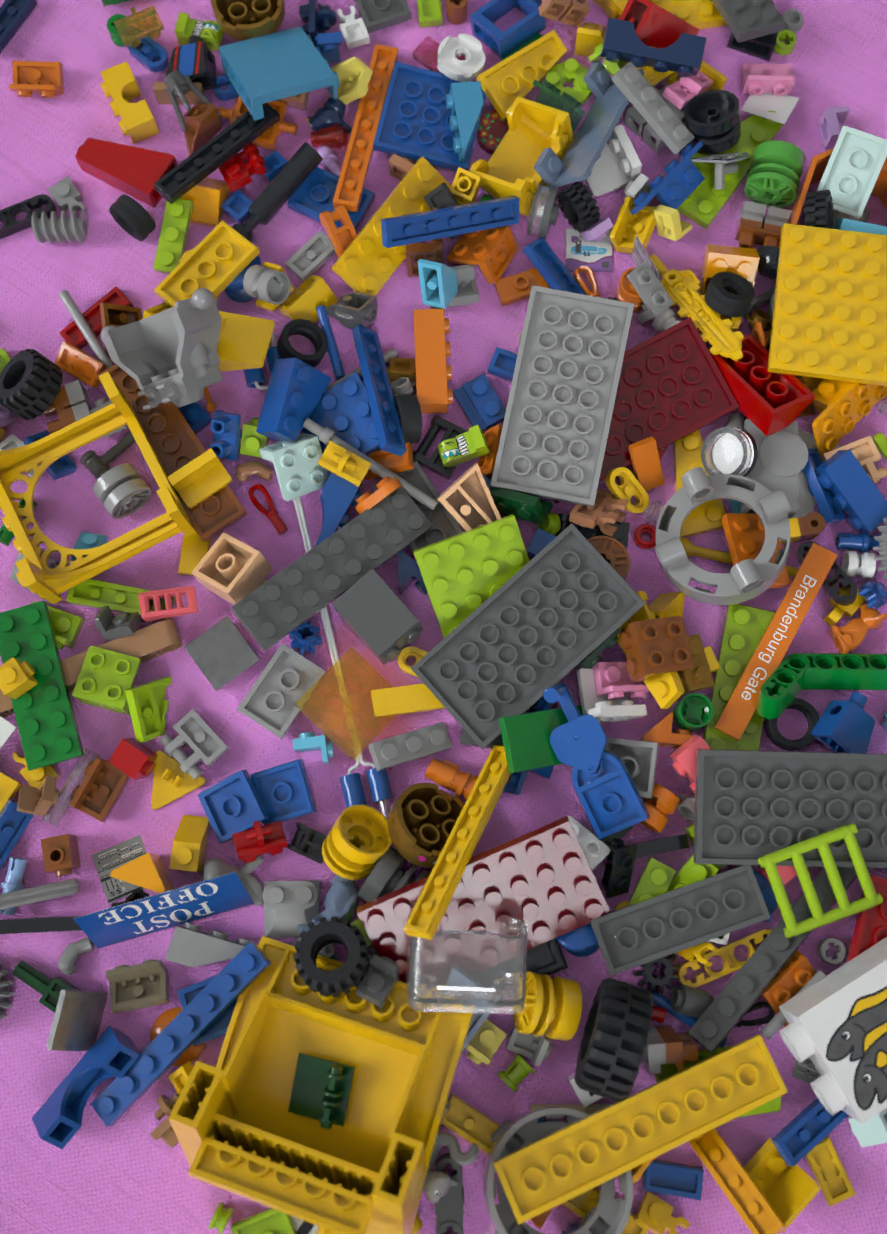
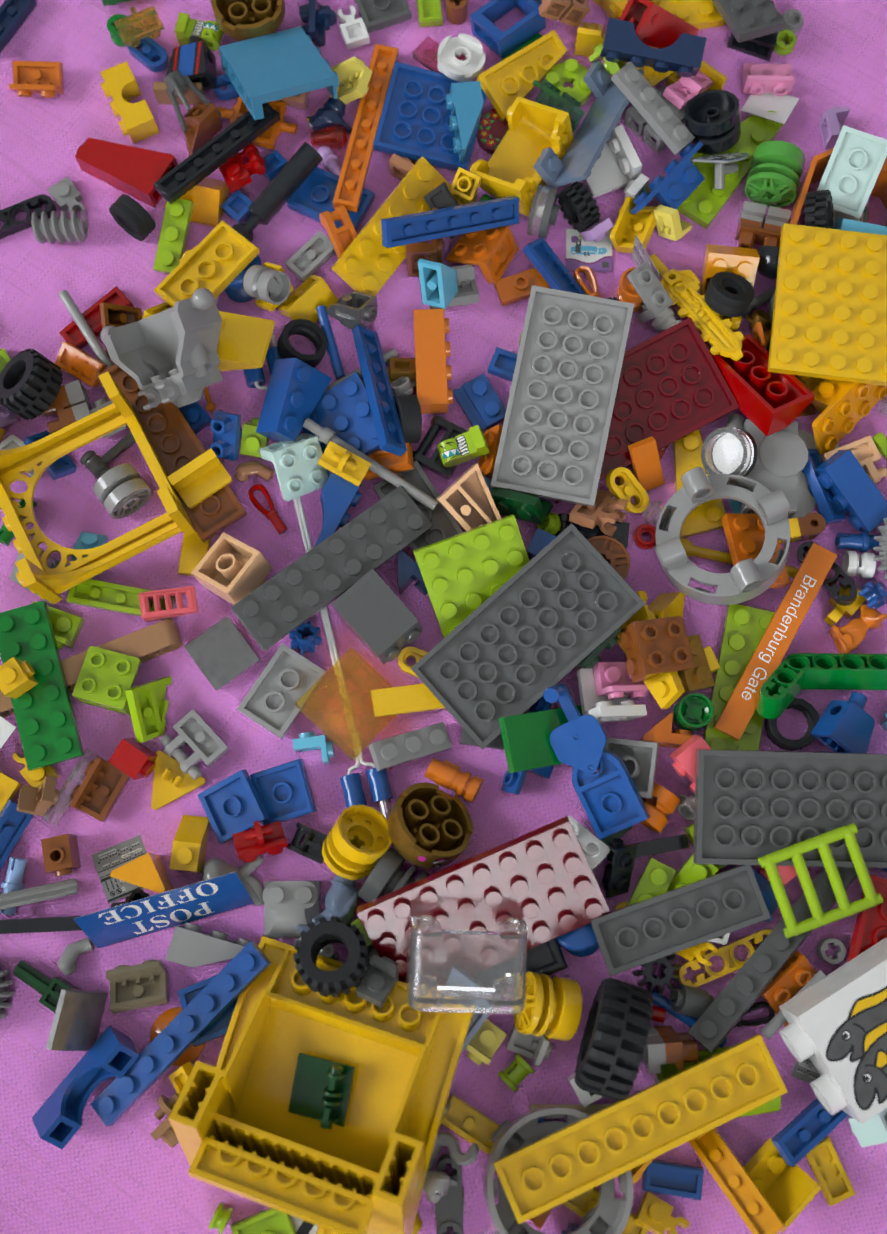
(116, 626): dark grey bracket -> none
(329, 45): blue bracket -> none
(385, 488): orange plate -> none
(459, 847): yellow tile -> none

